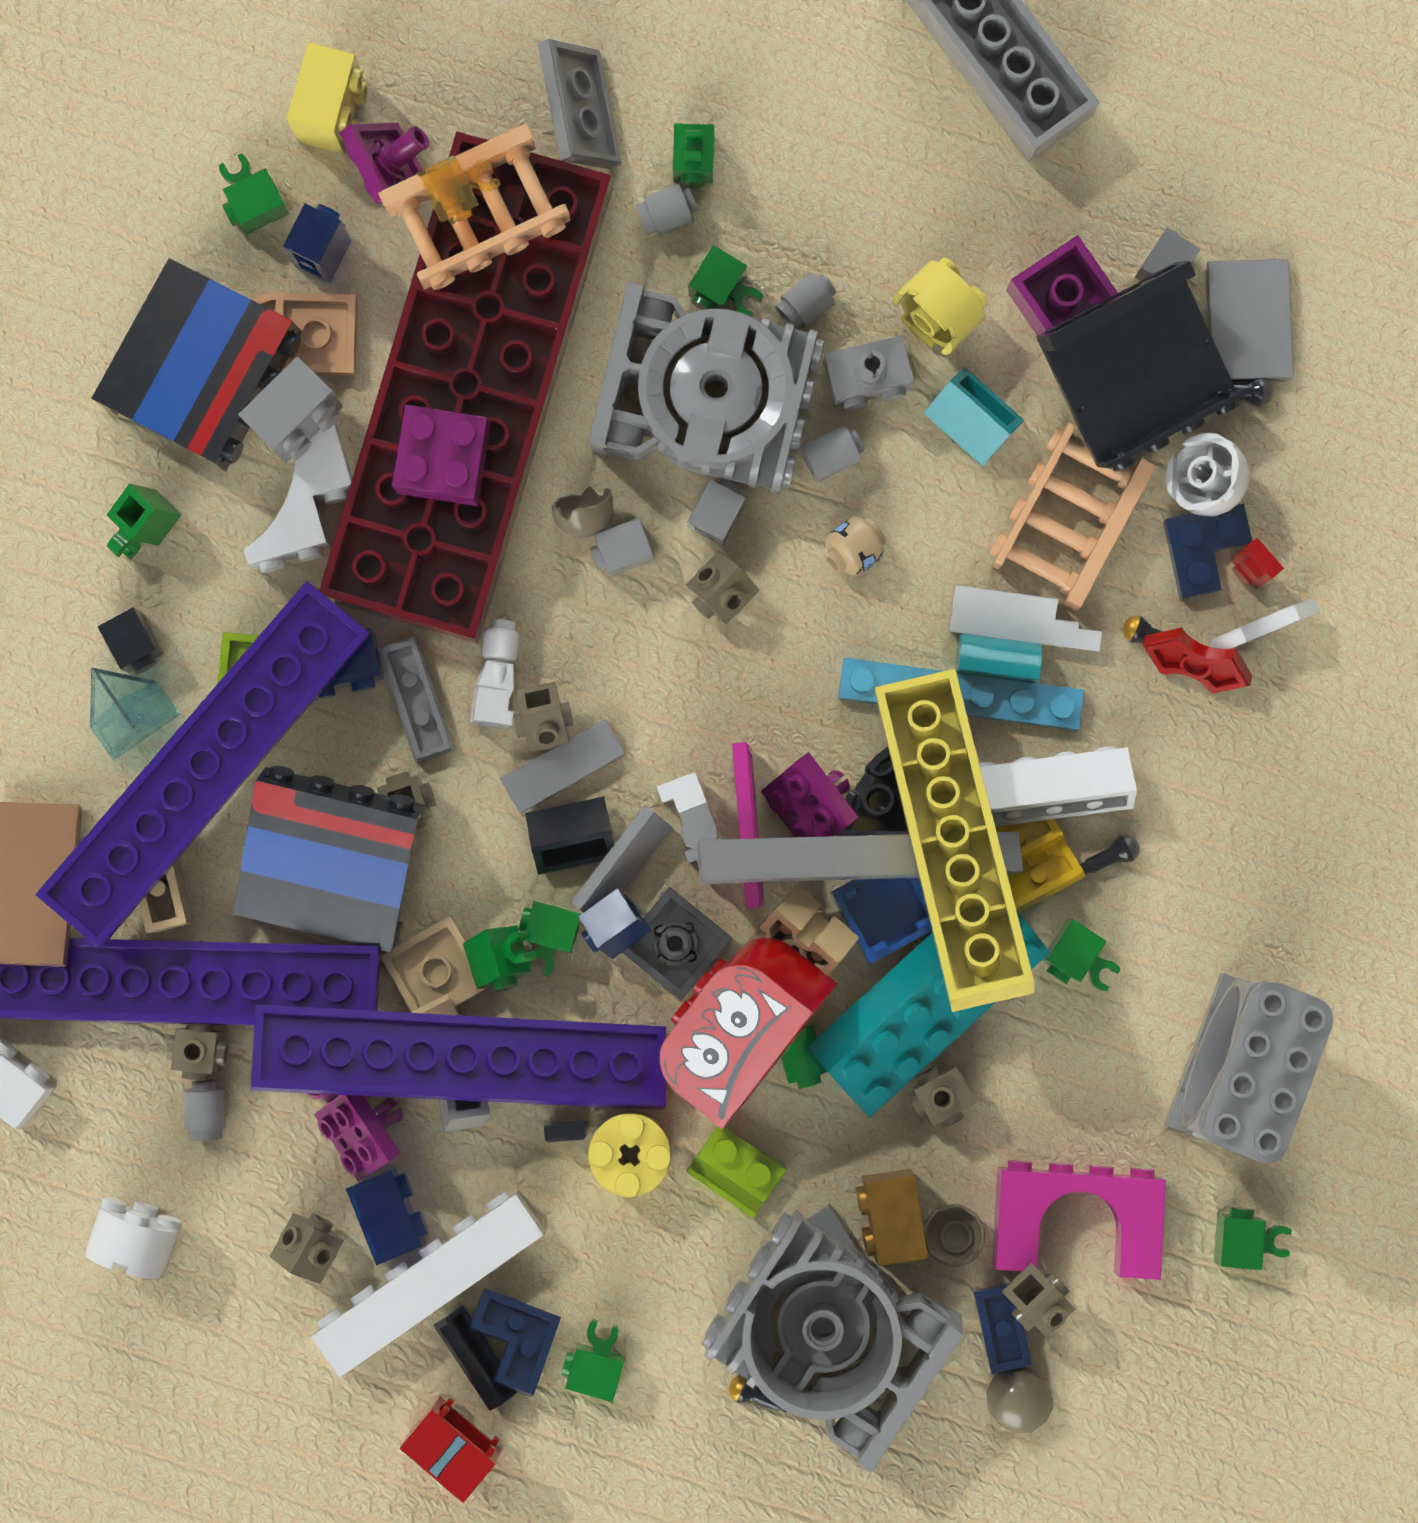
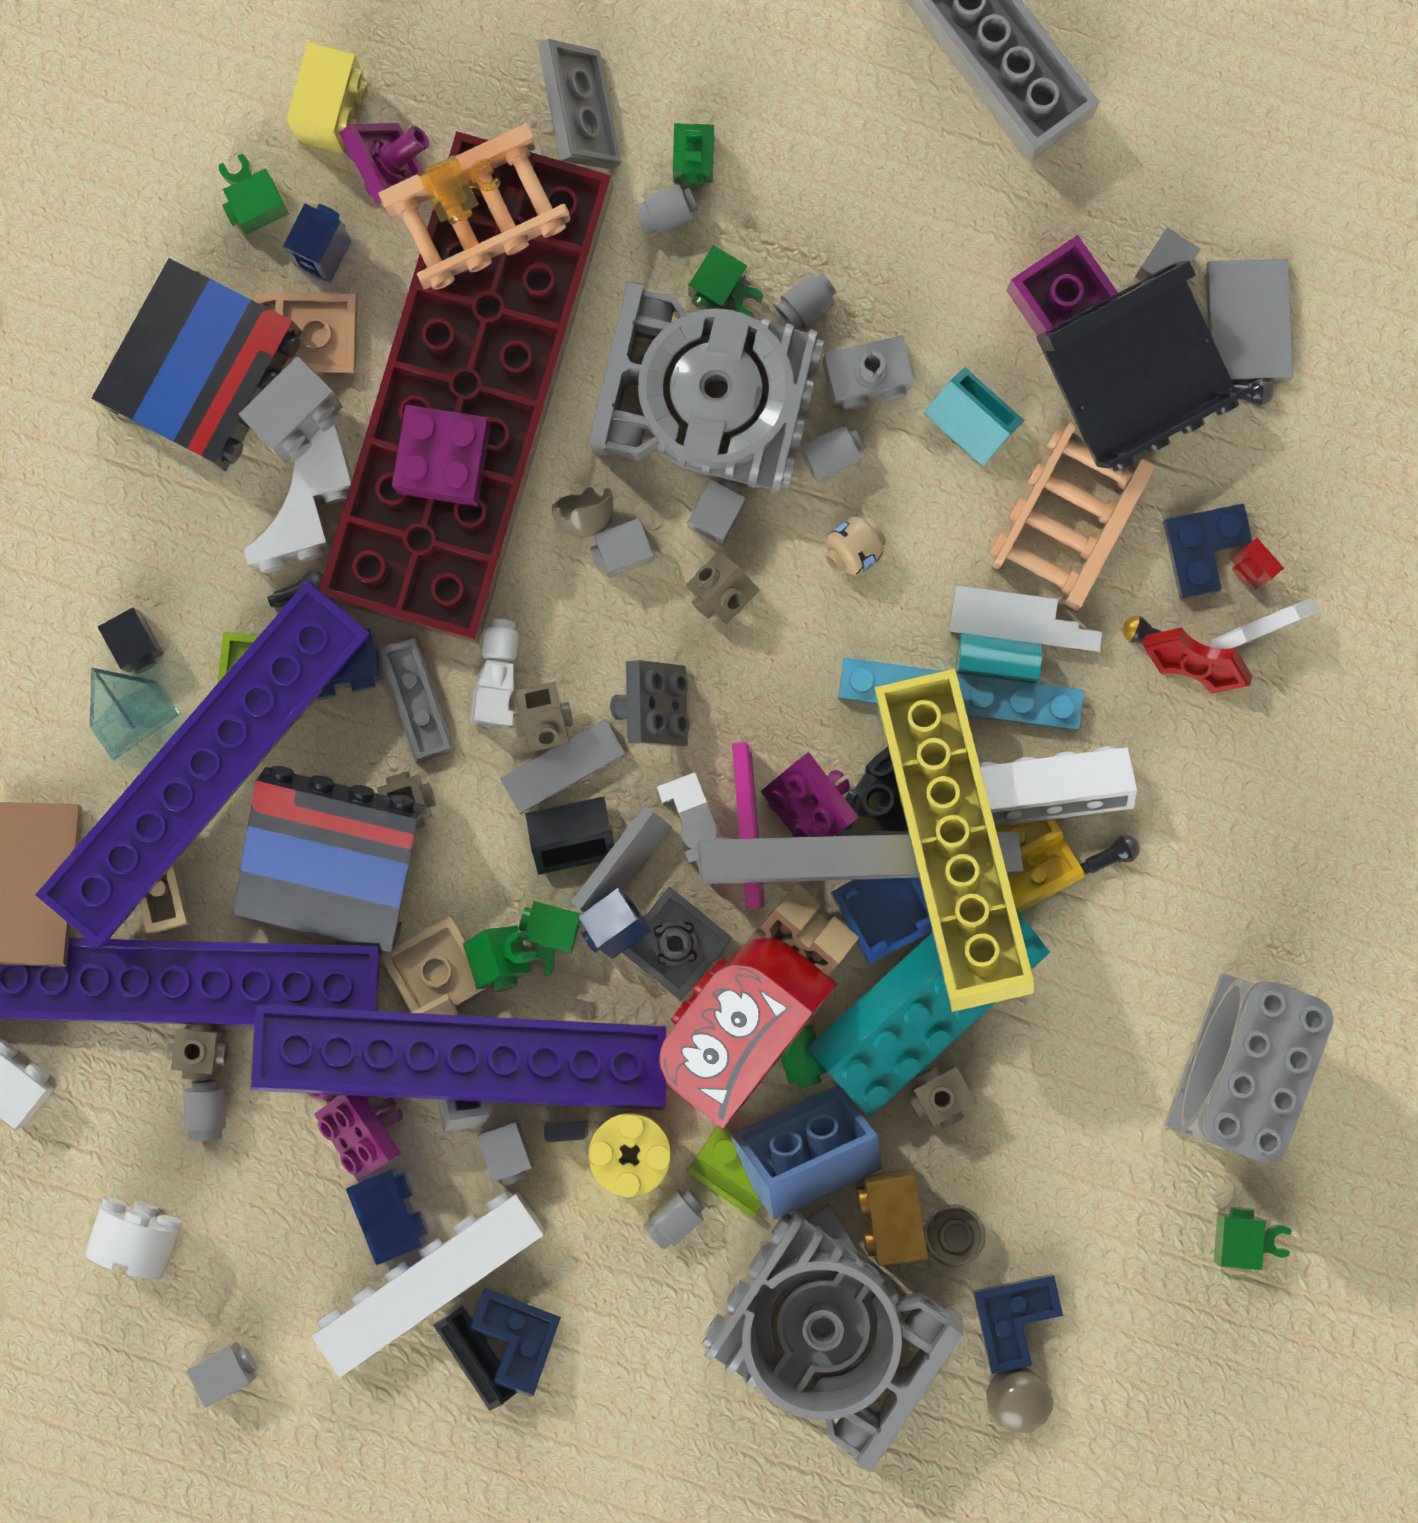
(142, 517): green brick -> none
(222, 1373): none -> light grey brick
(282, 596): none -> black piece
(307, 1247): dark tan brick -> none
(451, 1449): red container -> none
(506, 1152): none -> light grey brick
(594, 1369): green brick -> none
(654, 704): none -> dark grey plate
(674, 1218): none -> light grey brick
(742, 1393): black piece -> none
(807, 1151): none -> medium blue slope
(940, 305): light yellow brick -> none
(1039, 1300): dark tan brick -> none
(1076, 953): green brick -> none
(1134, 1200): dark pink arch -> none
(1208, 475): white cylinder -> none

